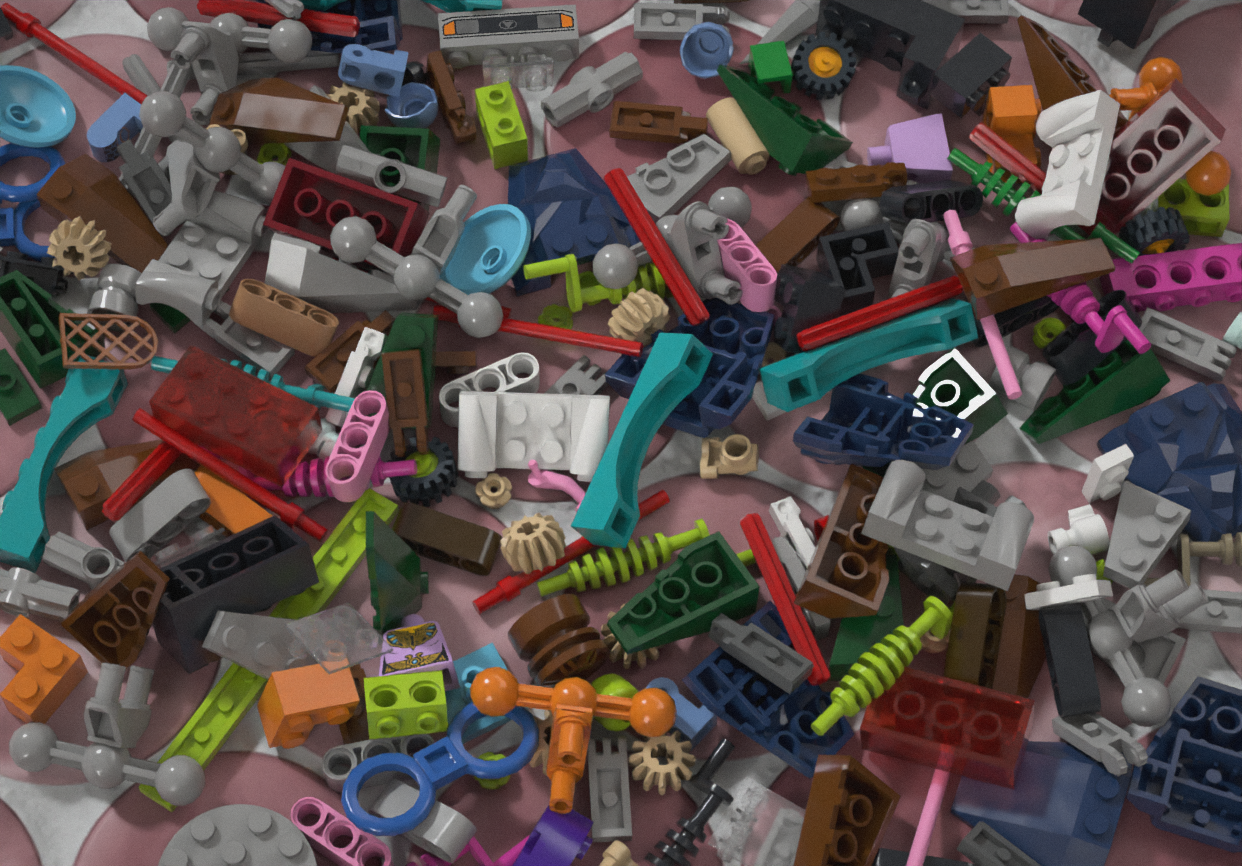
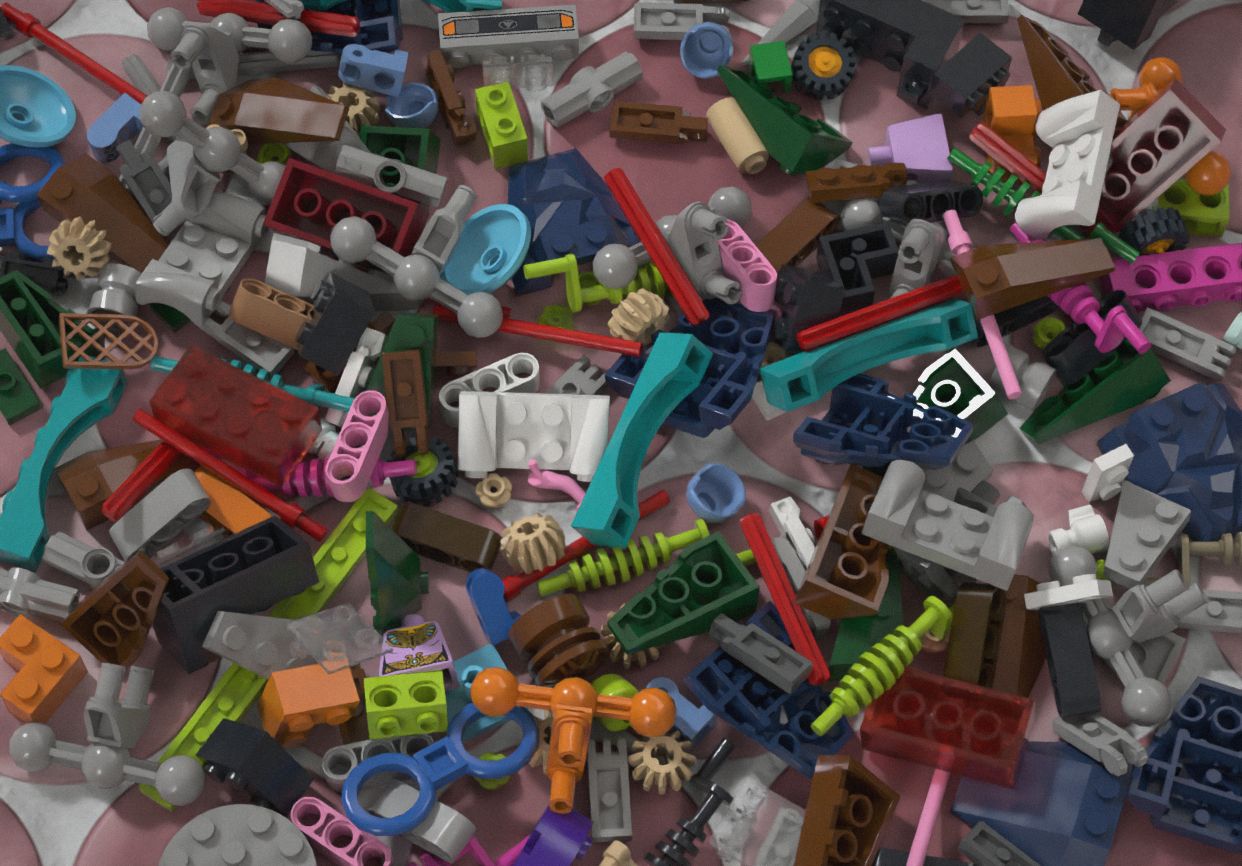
(254, 764): none -> black brick
(337, 325): none -> black brick
(414, 73): black hinge -> none
(486, 596): none -> blue leg
(680, 175): light grey wing -> none
(715, 493): none -> medium blue hair
(728, 456): tan plate -> none

